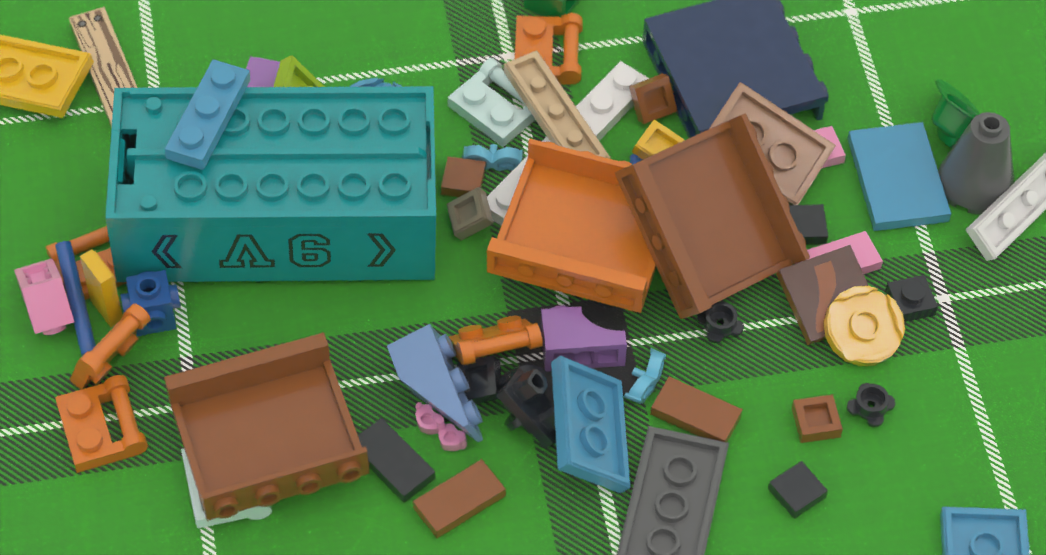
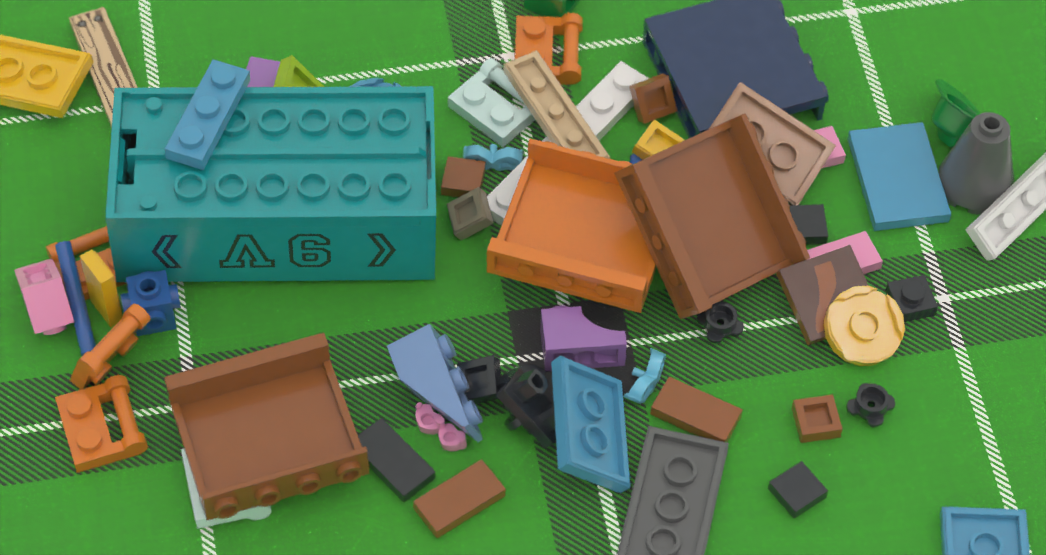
(509, 334): orange plate -> none

